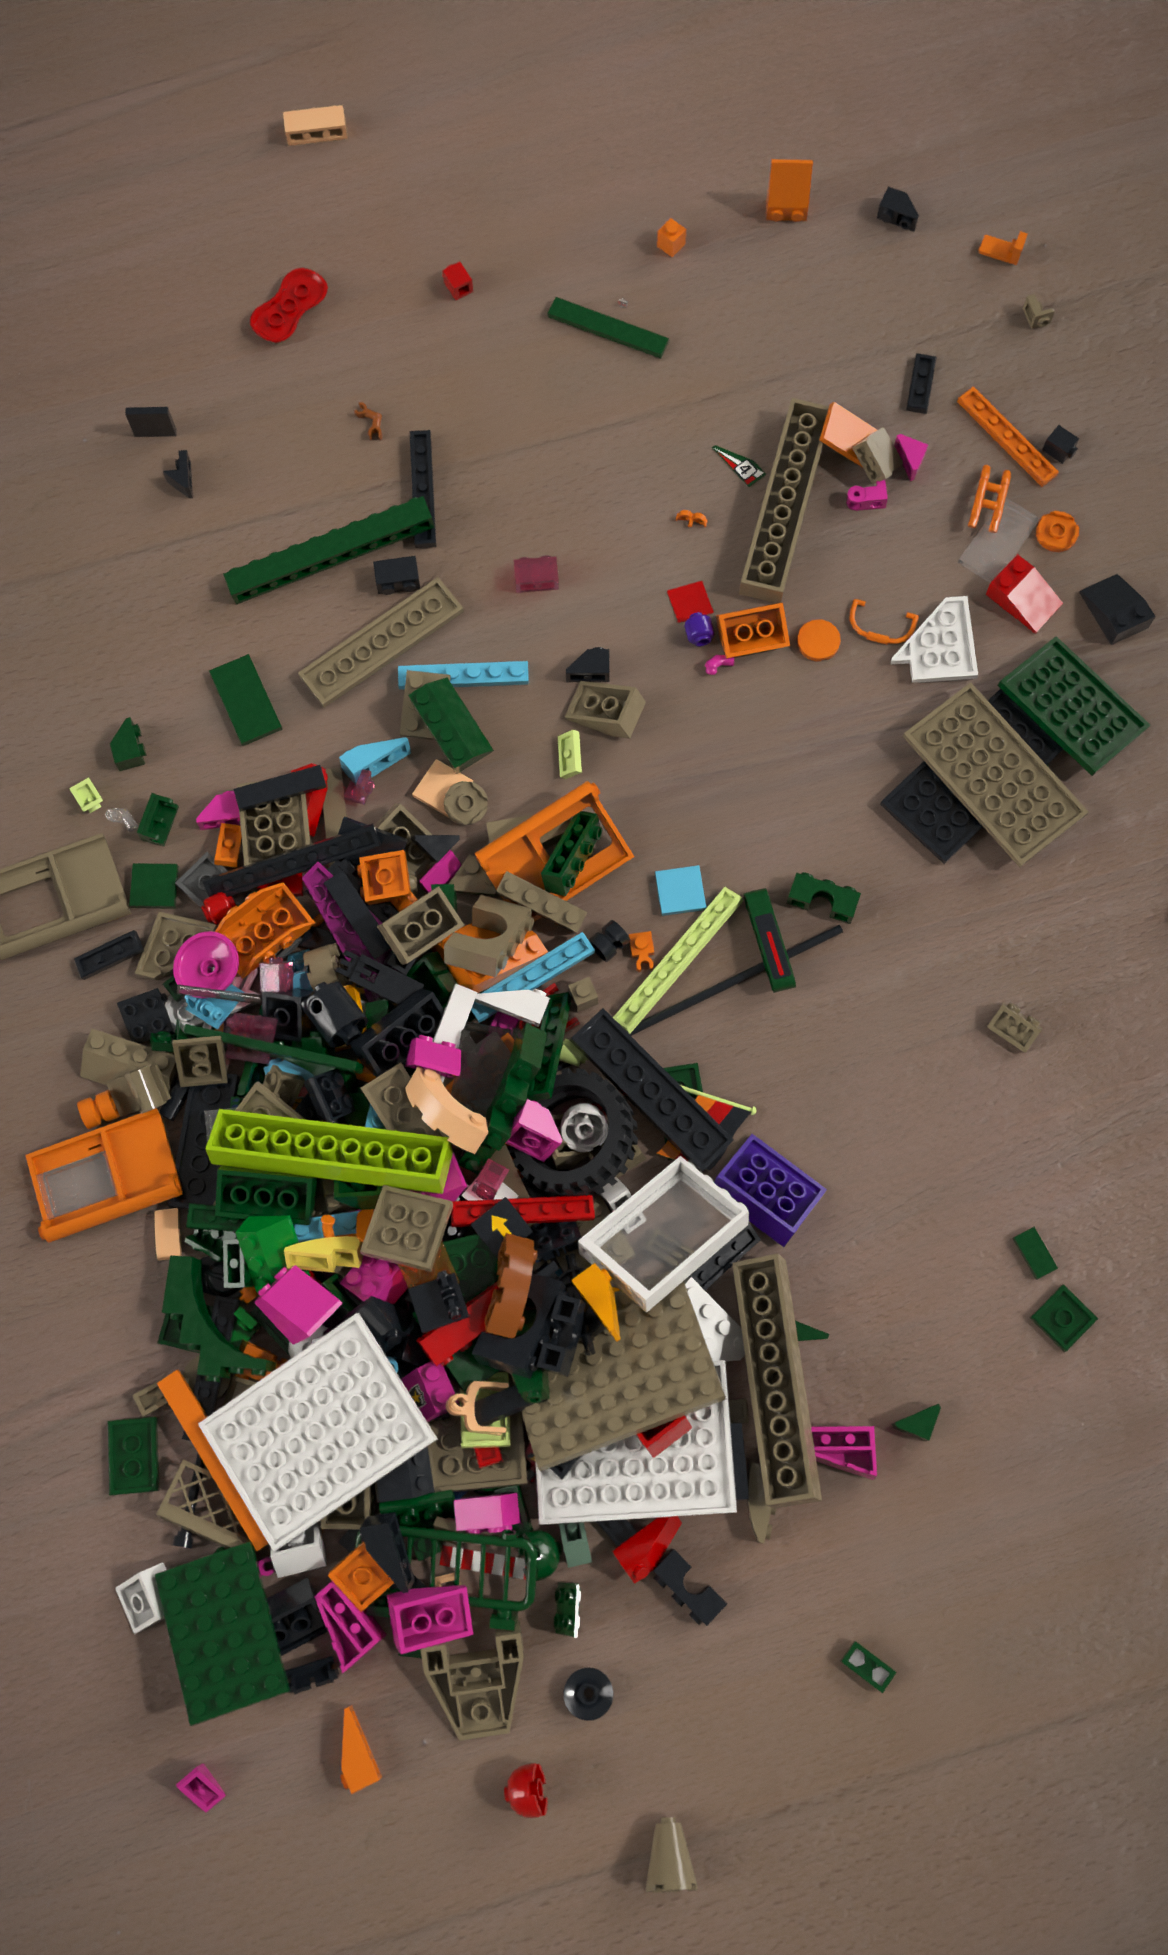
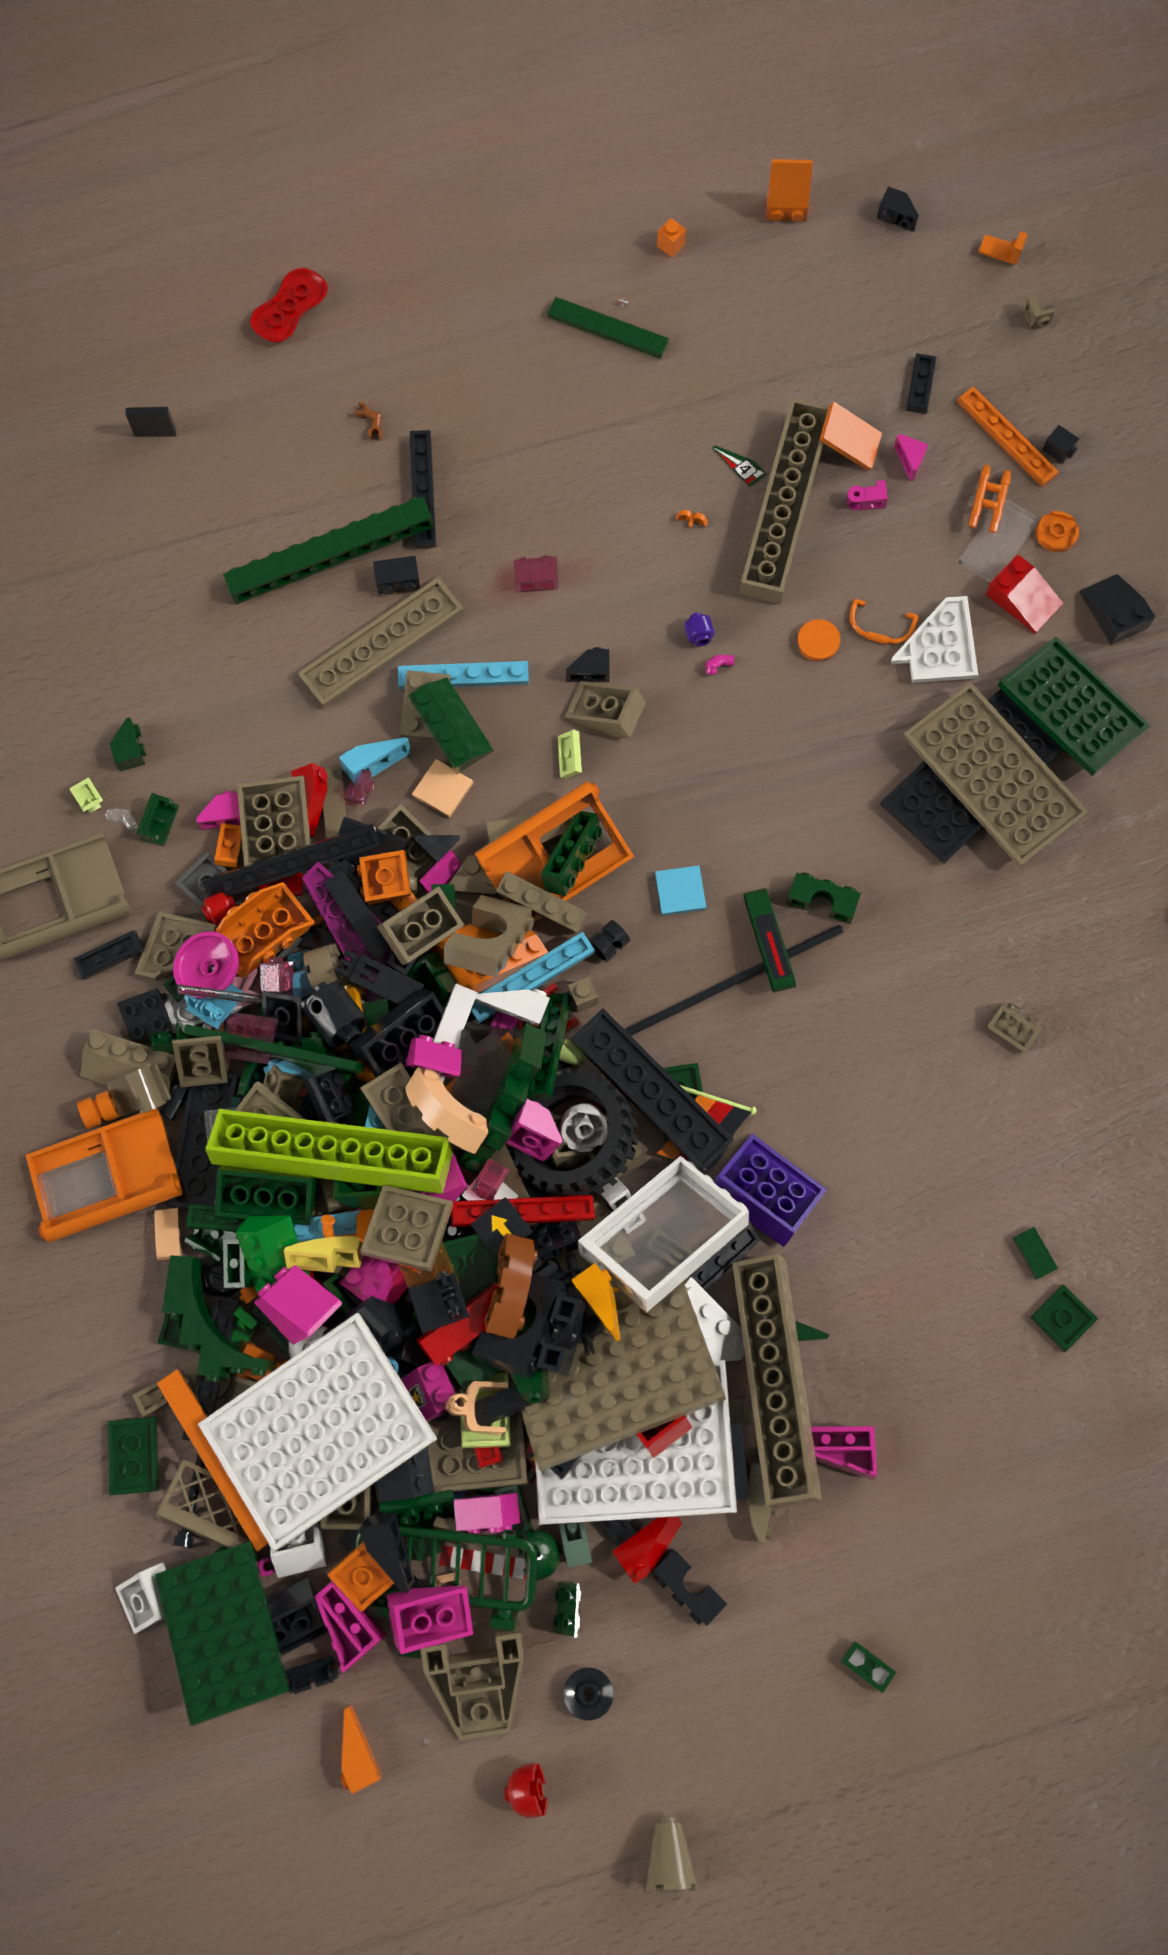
(153, 886): dark green tile -> none
(182, 477): black slope -> none
(201, 1788): dark pink slope -> none
(245, 700): dark green tile -> none
(280, 788): black tile -> none
(315, 125): light nougat brick -> none
(457, 280): red brick -> none
(465, 803): dark tan tile -> none
(642, 947): orange plate -> none
(677, 959): yellowish green tile -> none
(689, 600): red sticker -> none
(753, 630): orange slope -> none
(878, 455): dark tan bracket -> none
(919, 1424): dark green slope -> none

